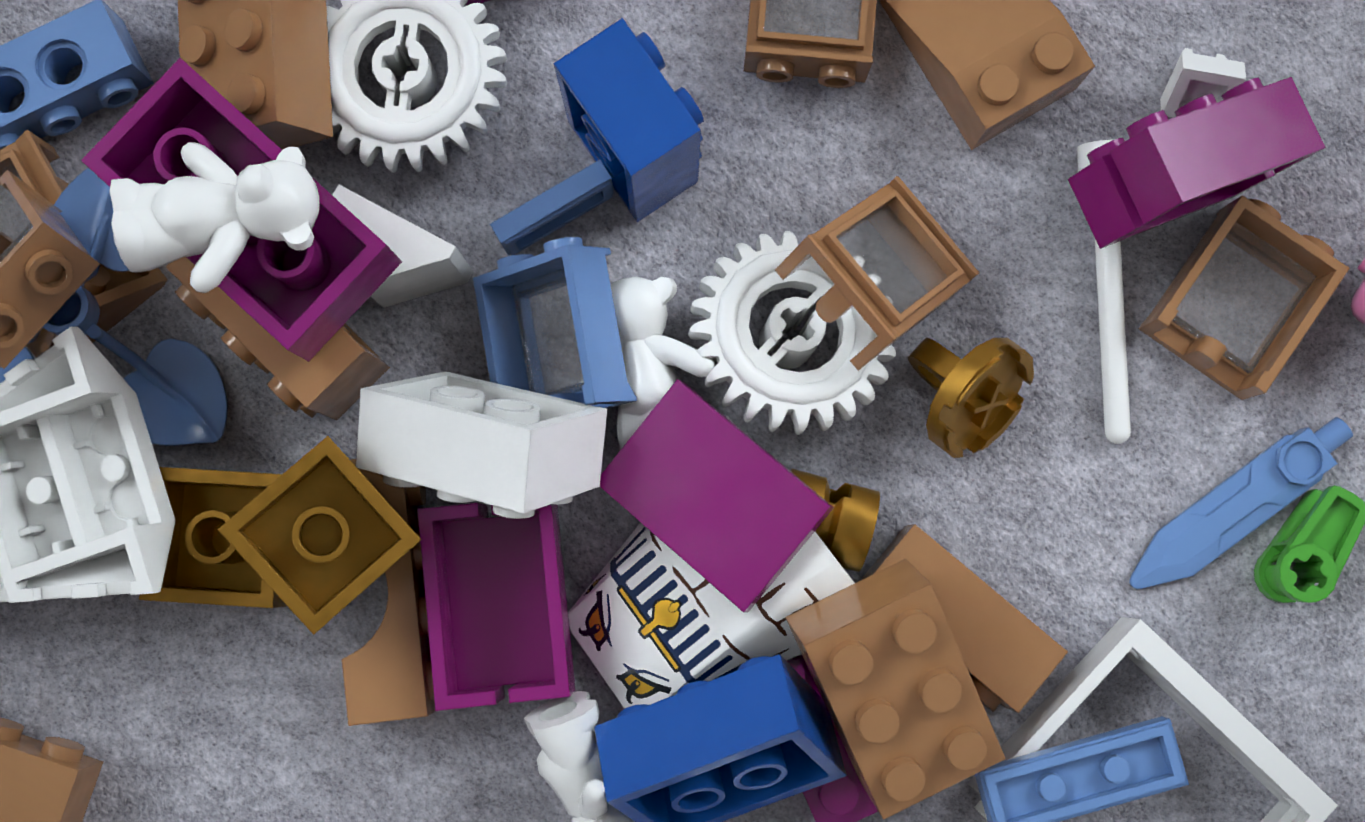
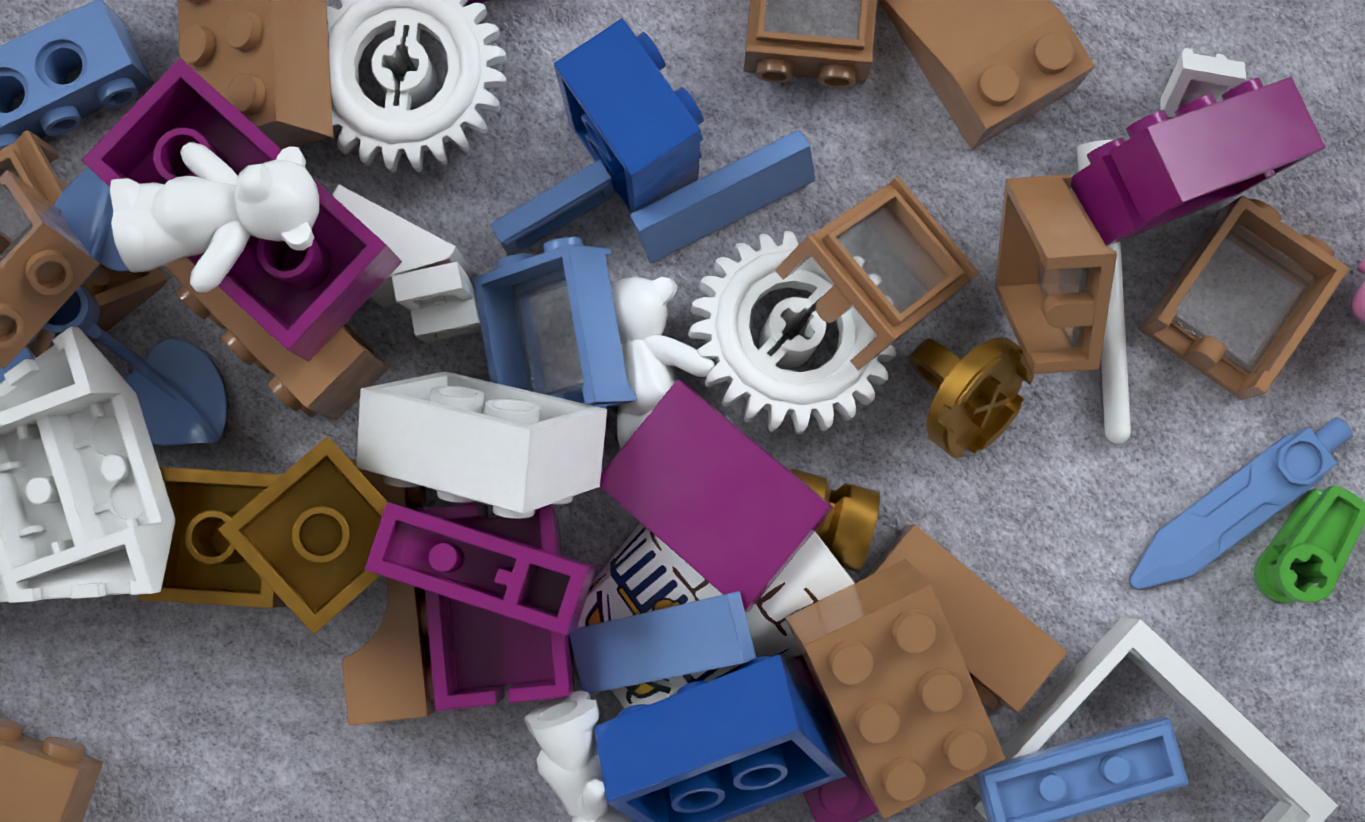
(439, 301): none -> white slope
(481, 569): none -> magenta slope
(663, 643): none -> medium blue tile
(724, 196): none -> medium blue tile
(1053, 275): none -> medium nougat window

